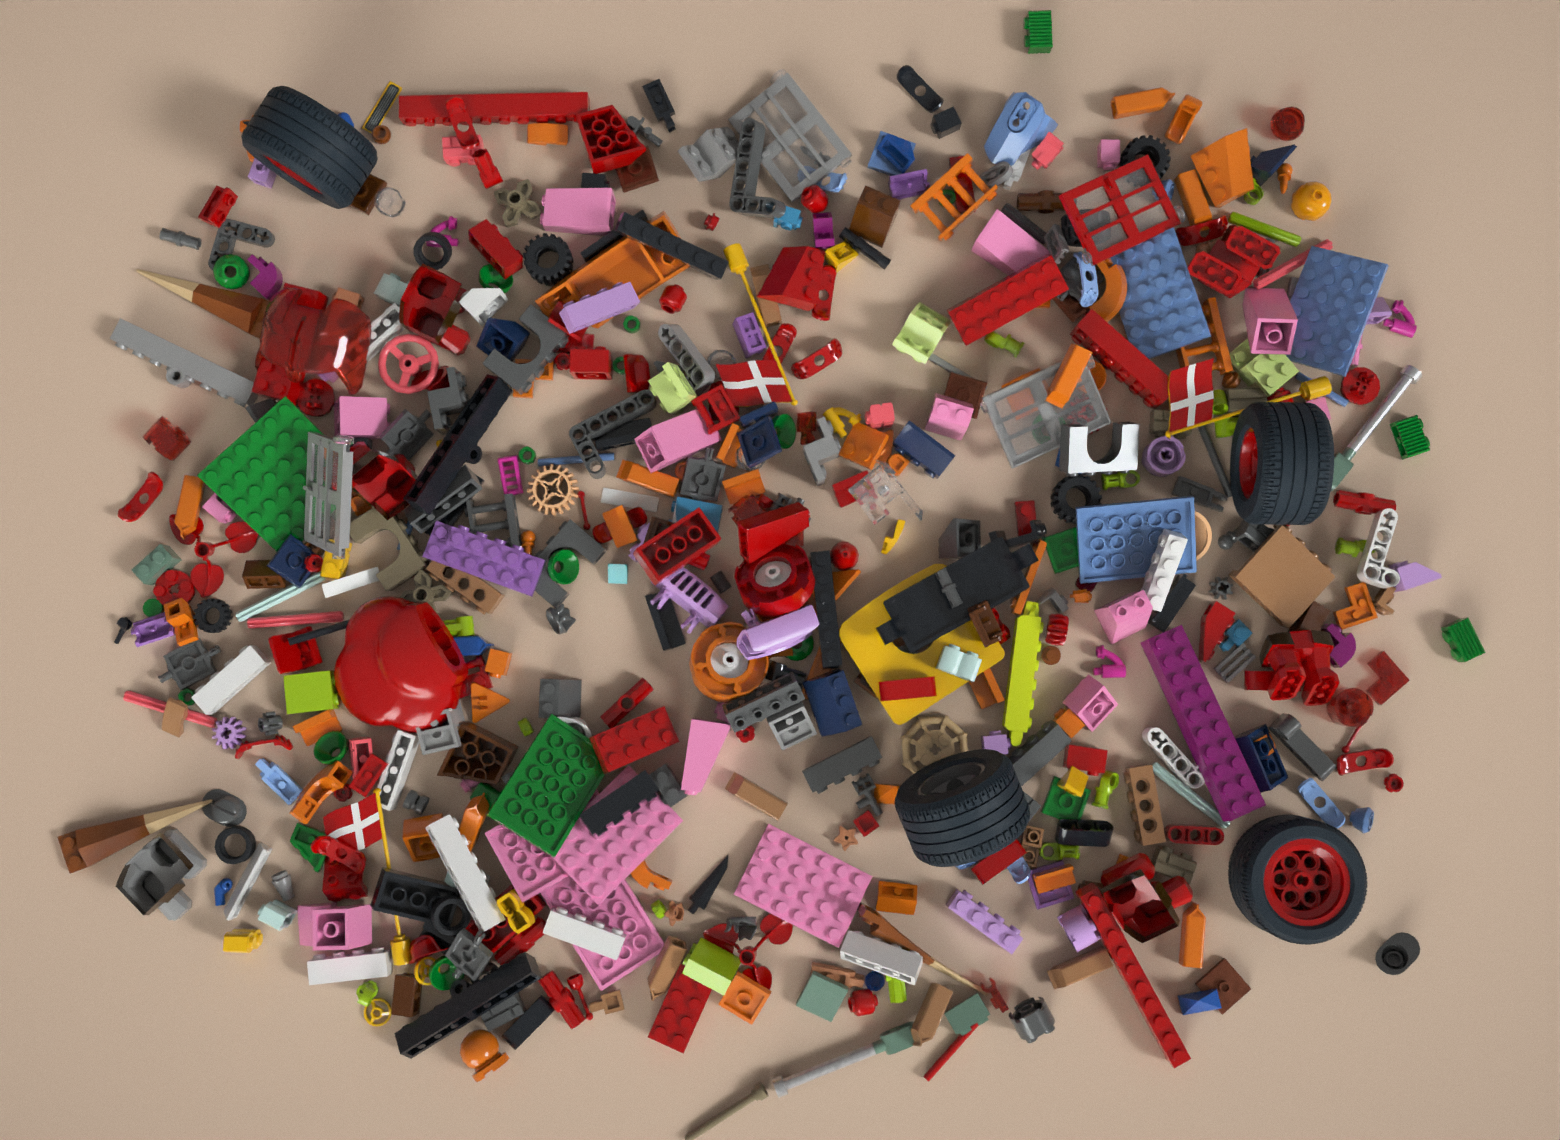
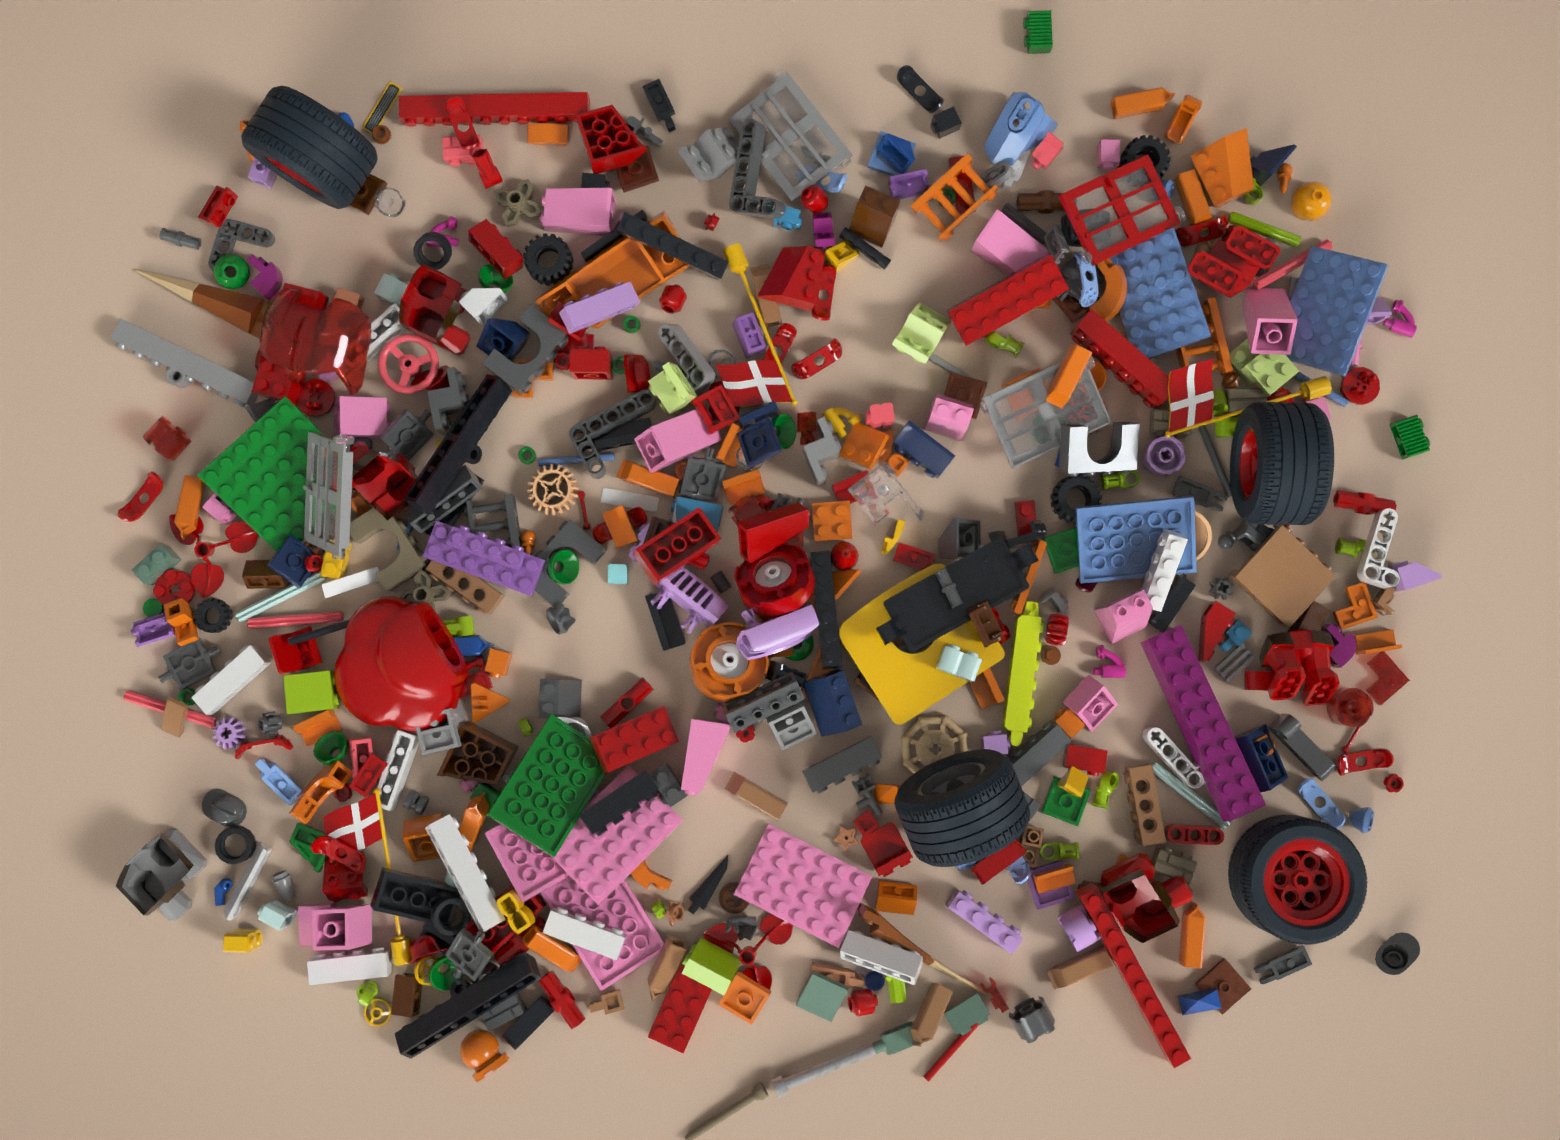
(95, 843): dark orange plate -> none
(125, 624): black hand -> none
(512, 458): dark pink slope -> none
(551, 949): none -> orange piece
(575, 983): red hinge -> none
(730, 906): none -> reddish brown gear
(832, 520): none -> orange plate
(886, 849): none -> red bracket
(907, 688): red beam -> none
(913, 556): none -> red plate
(1081, 596): orange piece -> none
(1083, 832): black beam -> none
(1284, 964): none -> dark grey hinge
(1287, 123): clear red piece -> none
(1342, 461): flat silver piece -> none
(1376, 642): none -> orange panel
(1462, 640): green brick -> none

